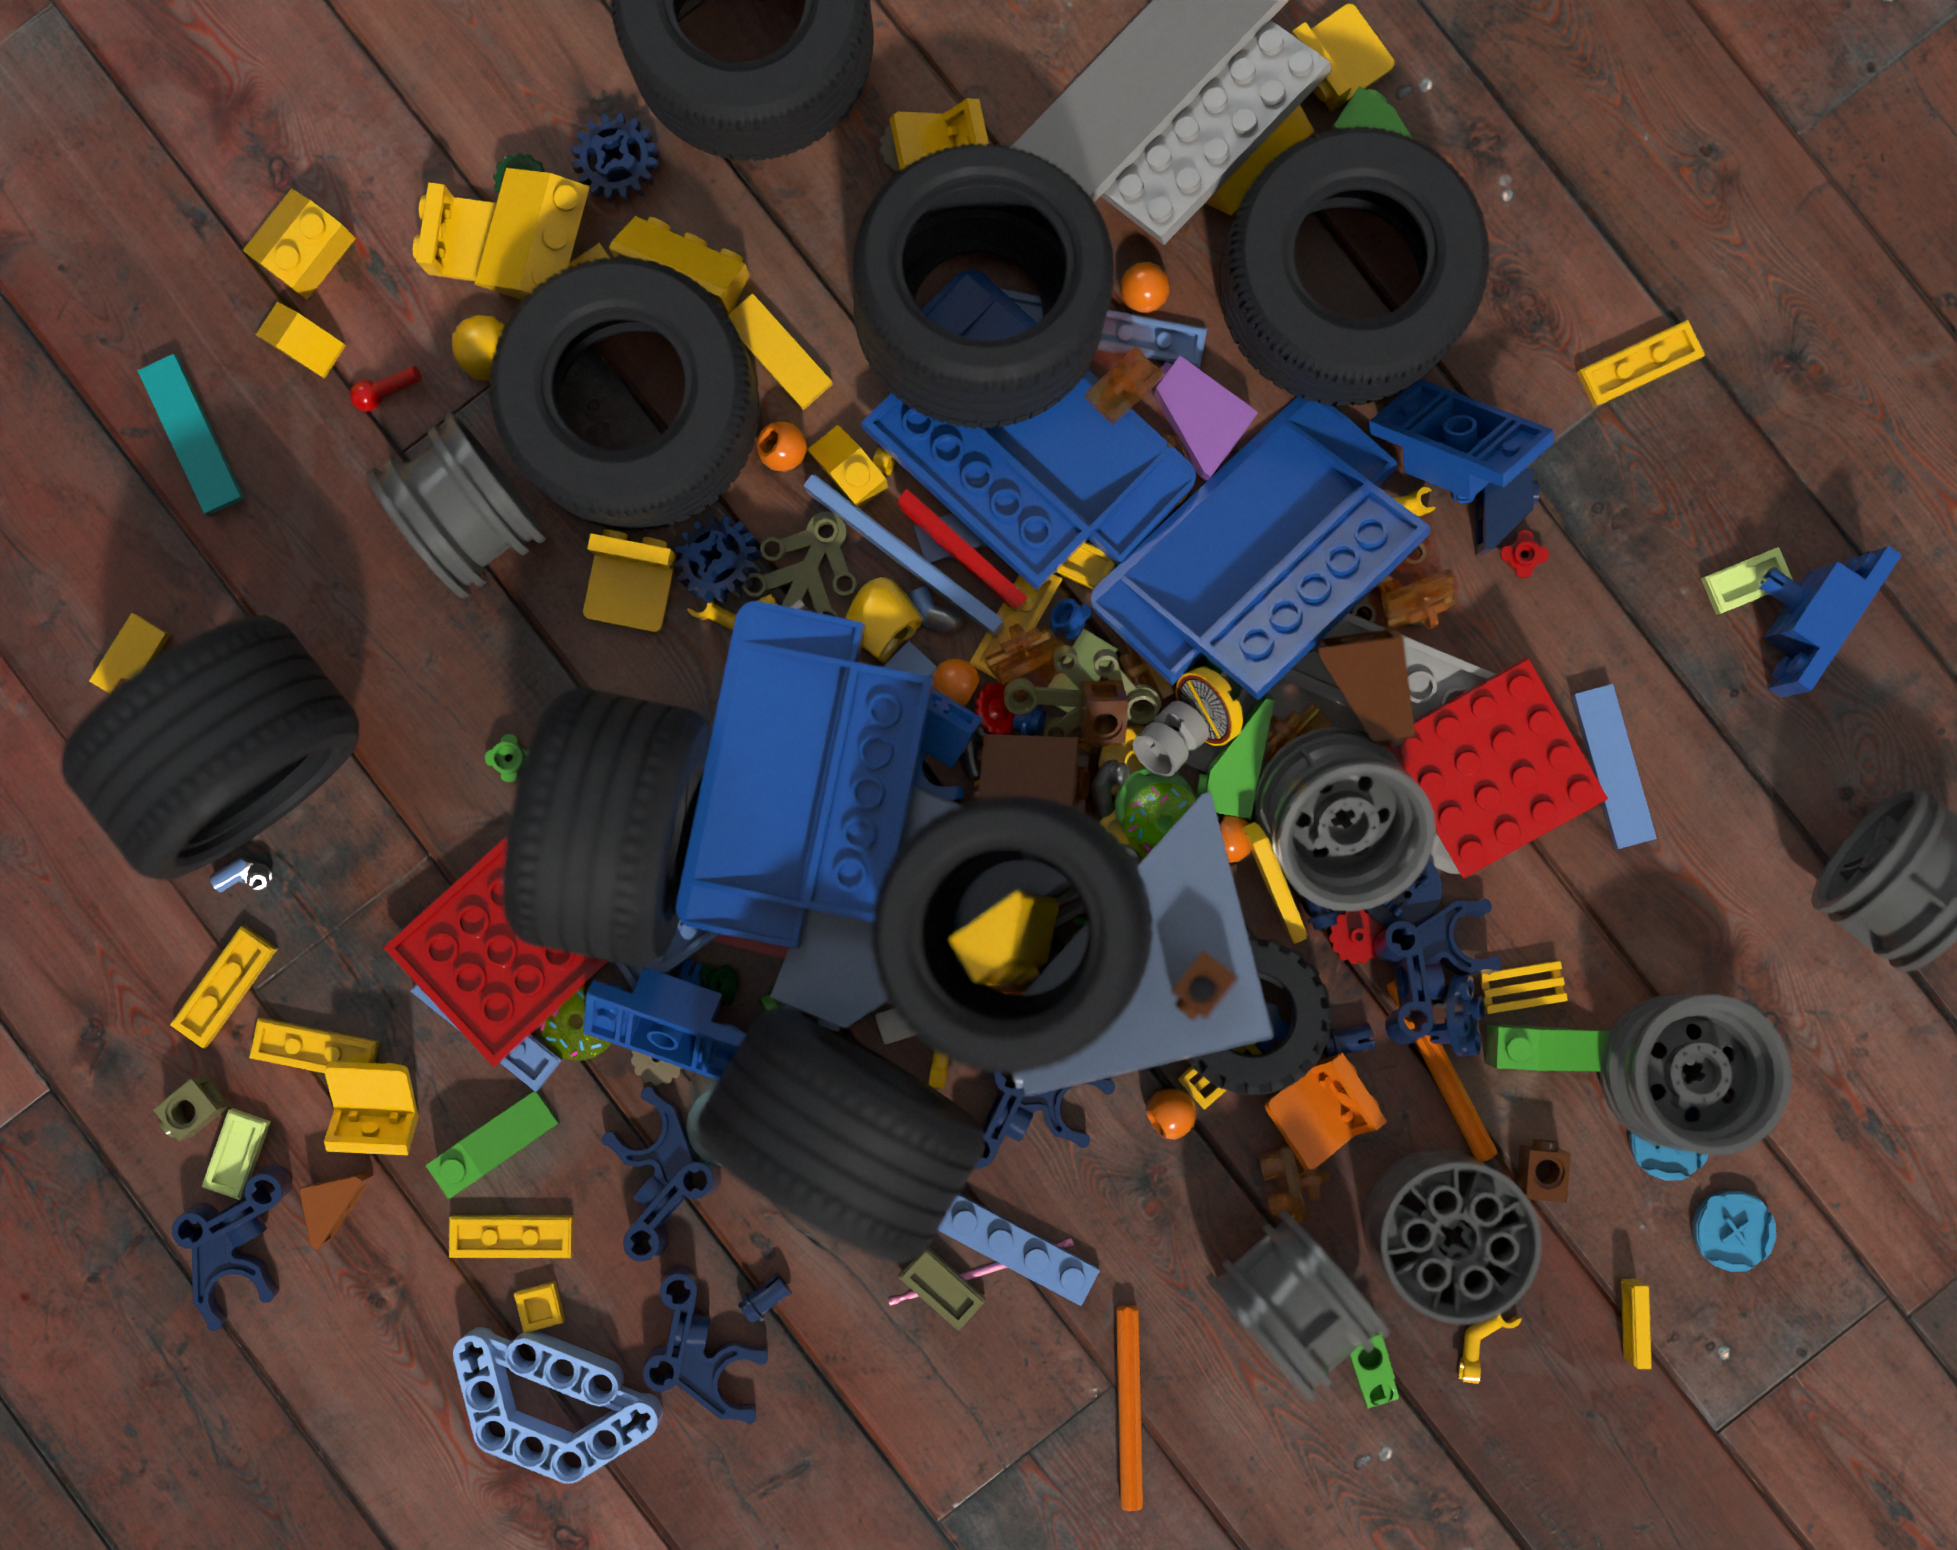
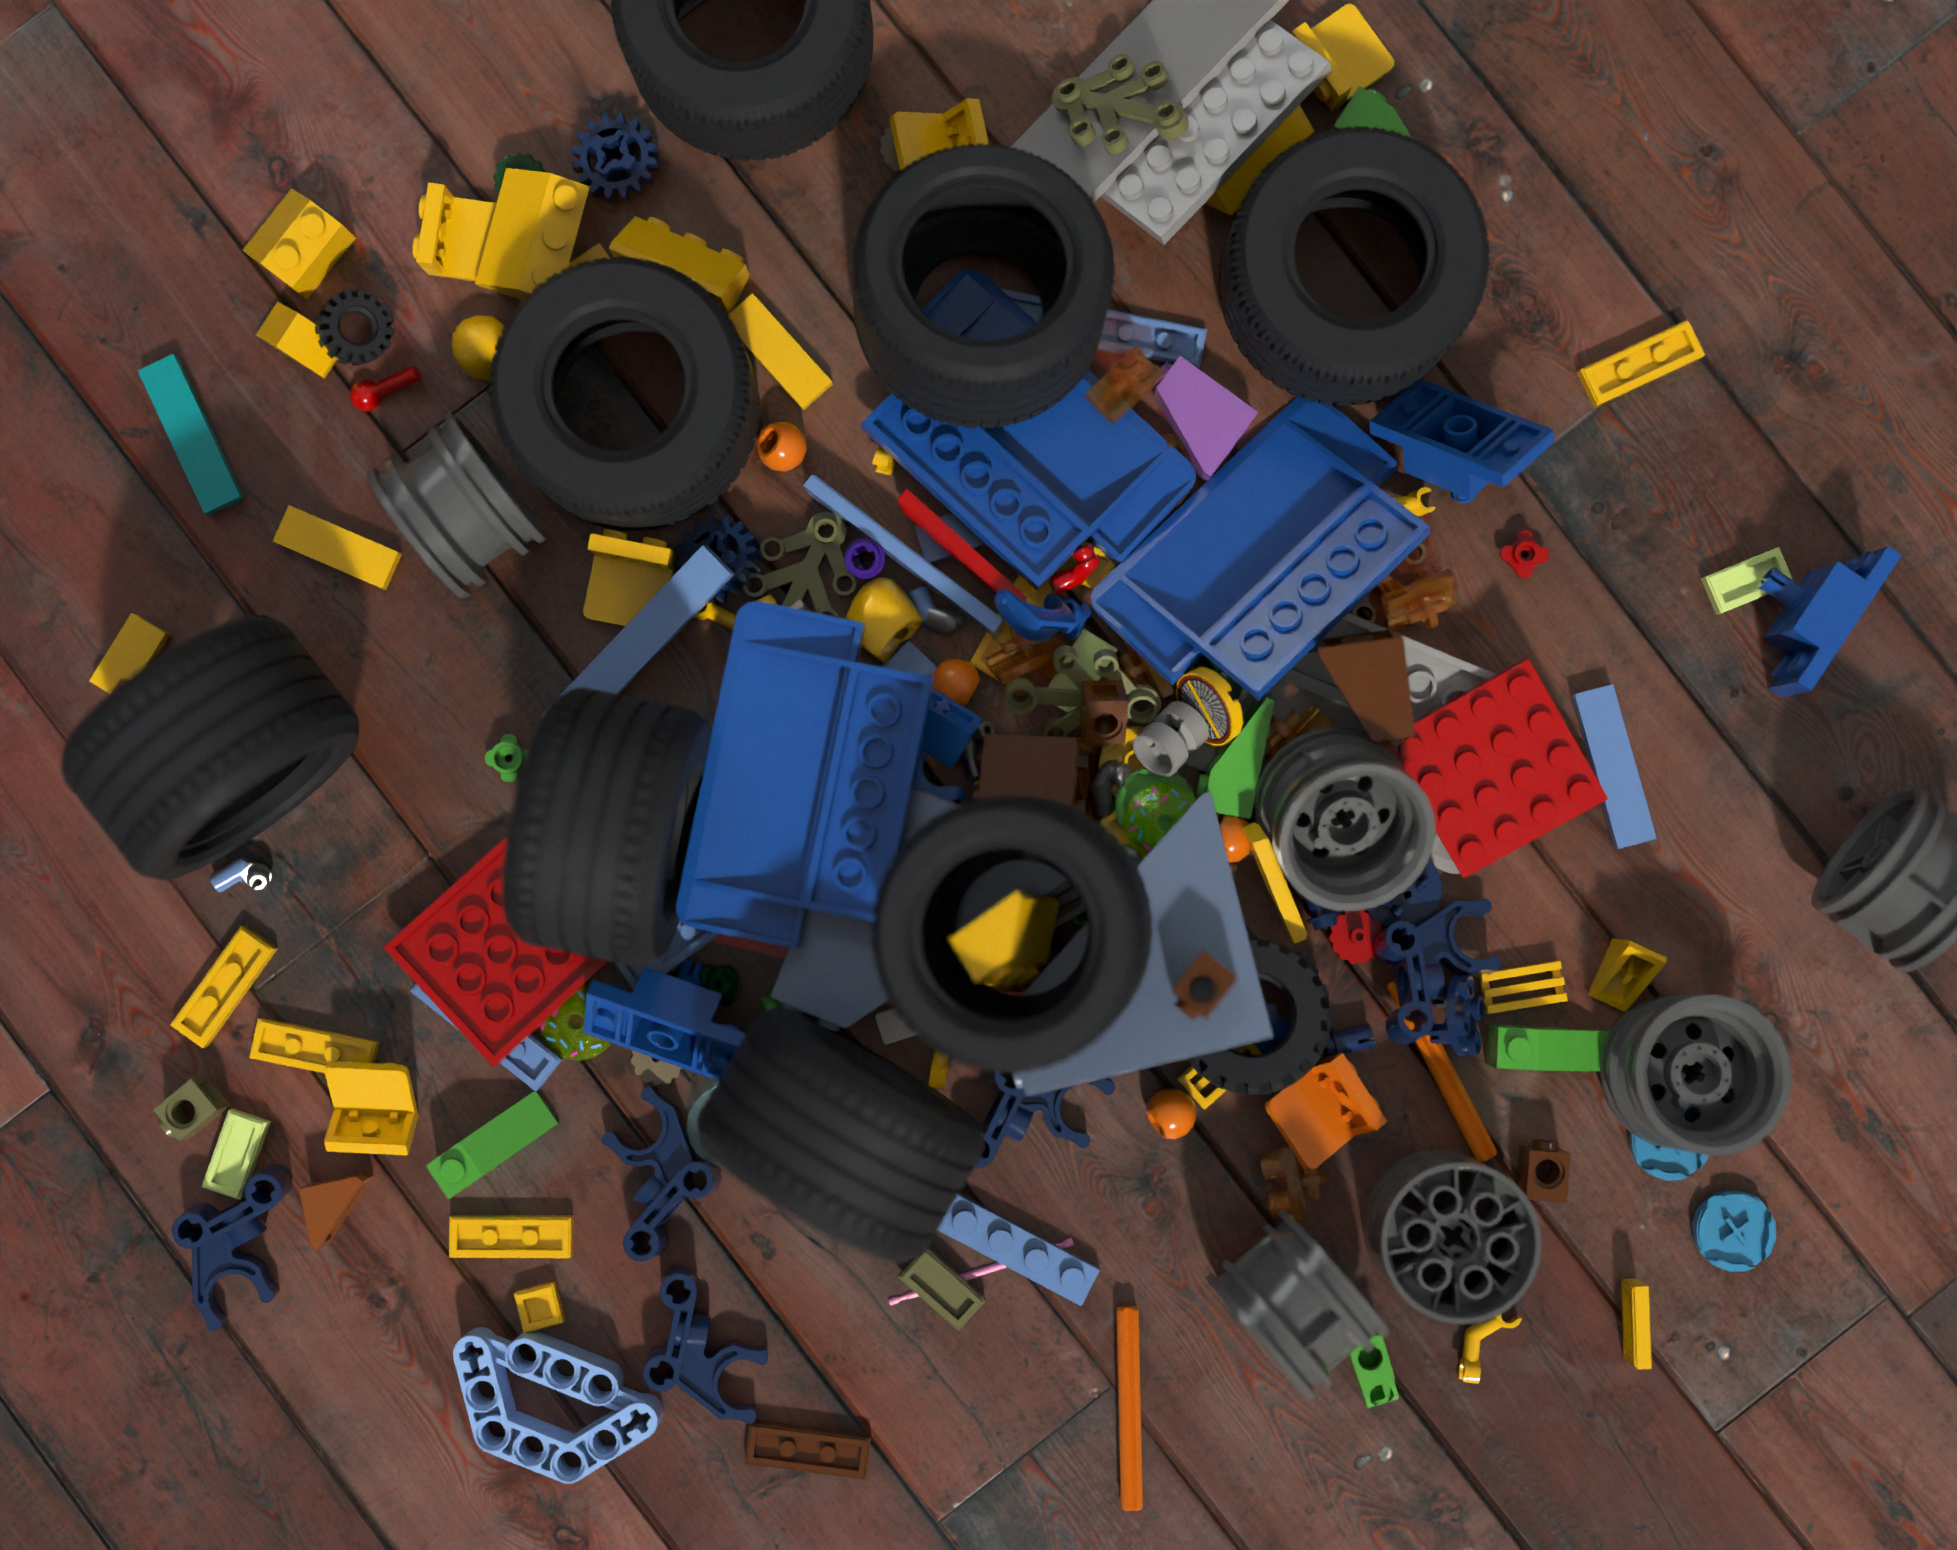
(337, 344): none -> black tyre
(337, 547): none -> yellow tile
(656, 624): none -> medium blue tile
(764, 1298): dark blue pin -> none
(808, 1449): none -> reddish brown tile
(848, 467): yellow slope -> none
(854, 558): none -> dark purple cone
(992, 709): red piece -> none
(1030, 722): blue plate -> none
(1033, 621): none -> blue helmet
(1077, 95): none -> olive plant
(1078, 573): none -> red arm
(1144, 287): orange piece -> none
(1503, 509): dark blue slope -> none
(1625, 973): none -> yellow slope

